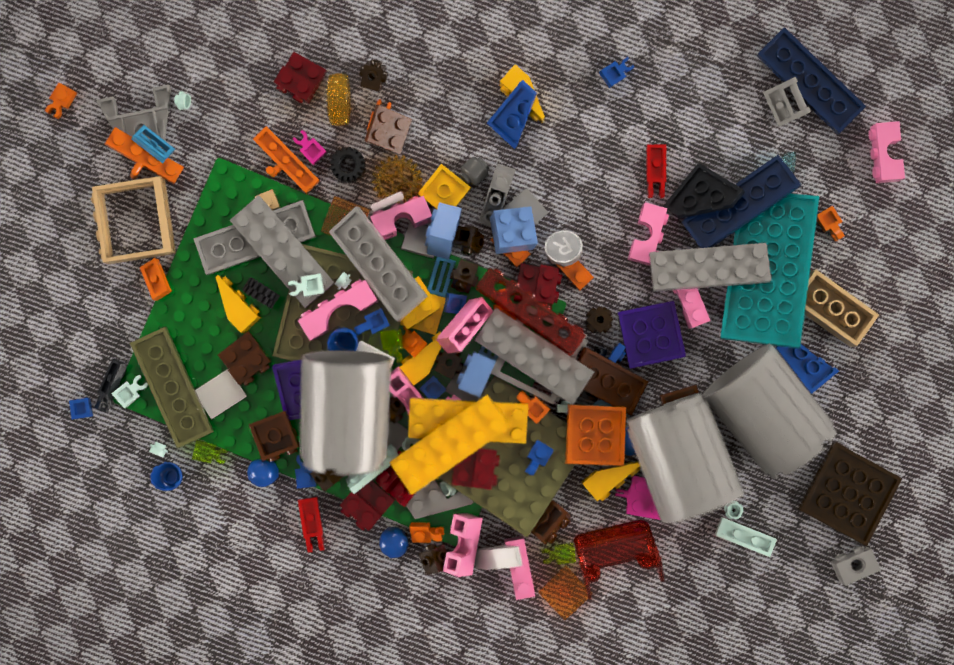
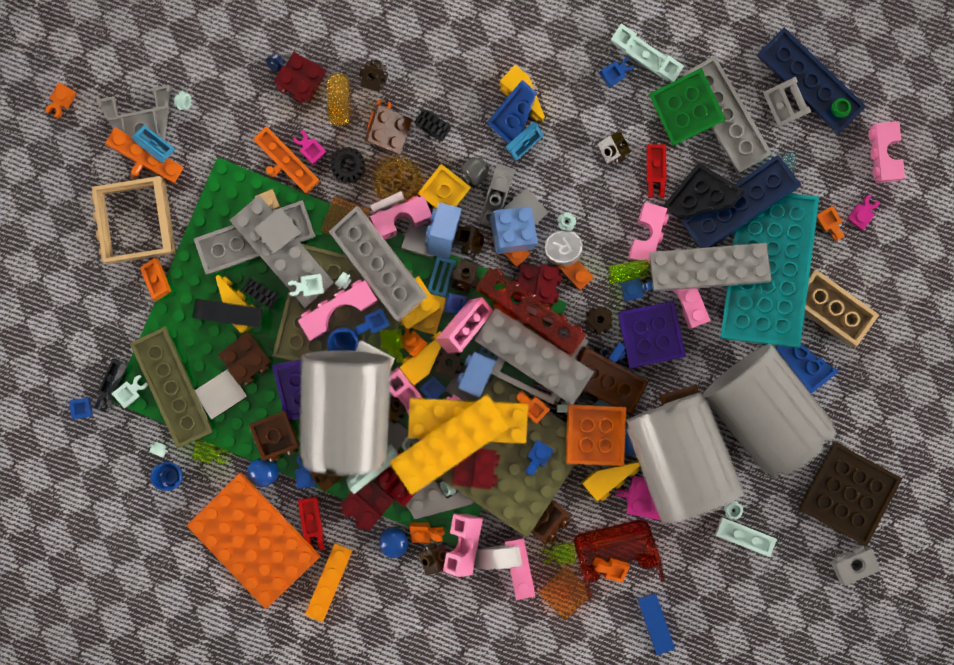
(227, 313): none -> black slope
(253, 540): none -> orange plate
(275, 62): none -> dark blue plate
(277, 230): none -> light grey piece
(328, 582): none -> light orange plate
(432, 125): none -> black tyre
(524, 141): none -> dark azure tile
(566, 216): none -> light aqua plate
(614, 148): none -> dark brown brick
(614, 570): none -> orange plate
(628, 271): none -> clear neon green plate
(634, 289): none -> blue plate
(645, 54): none -> light aqua slope
(656, 623): none -> blue tile
(687, 107): none -> green plate
(738, 133): none -> light grey plate
(841, 107): none -> green plate
(861, 214): none -> dark pink plate

